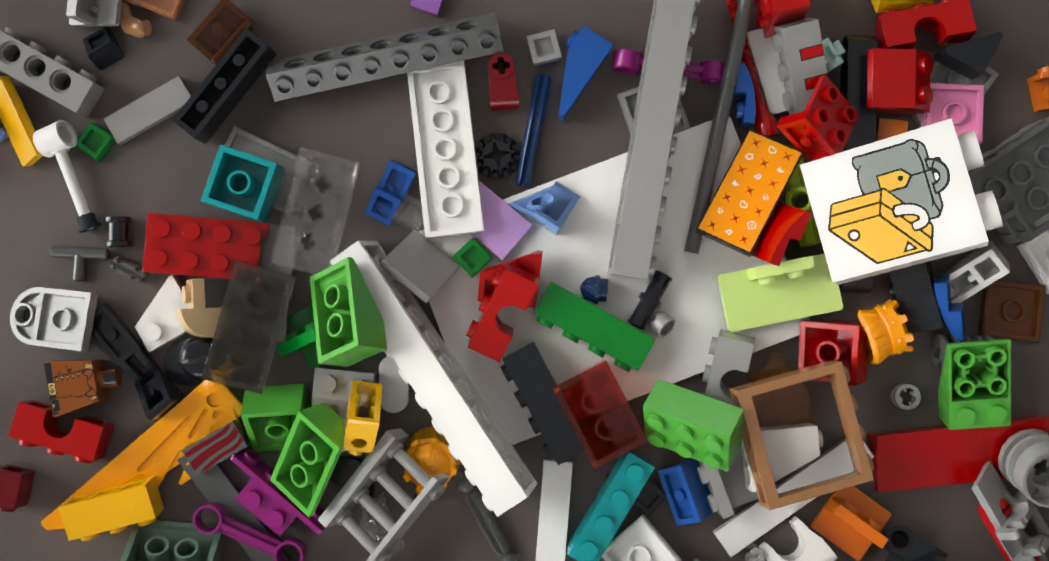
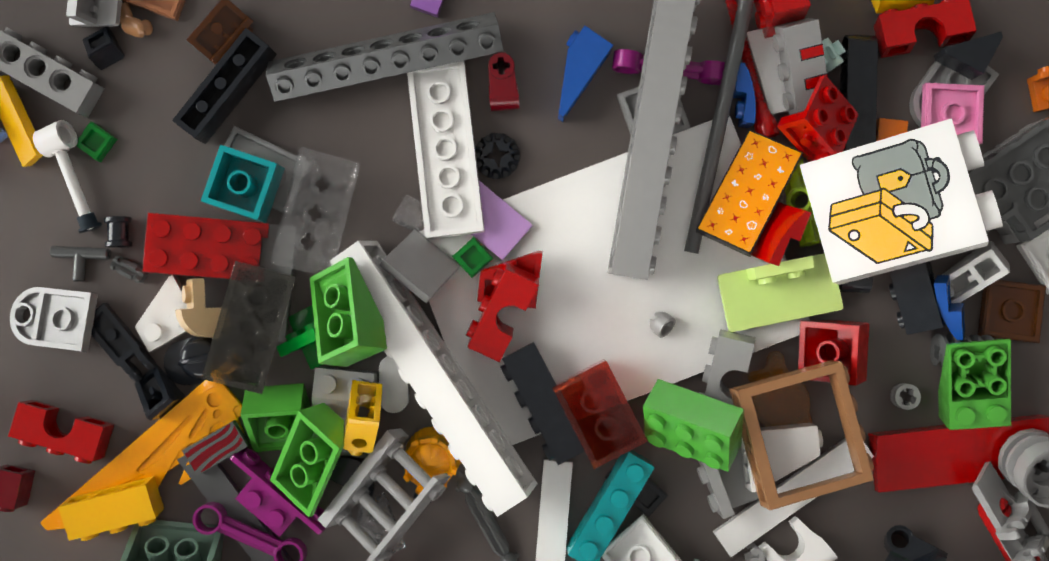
(78, 384): dark orange torso -> none
(148, 110): light grey tile -> none
(390, 192): blue slope -> none
(533, 130): dark blue axle -> none
(544, 47): light grey plate -> none
(548, 207): medium blue slope -> none
(593, 325): green brick -> none
(595, 289): dark blue plate -> none
(649, 300): black pin -> none
(685, 492): blue panel -> none
(852, 522): orange bracket -> none
(885, 331): light orange hair -> none
(899, 81): red slope -> none

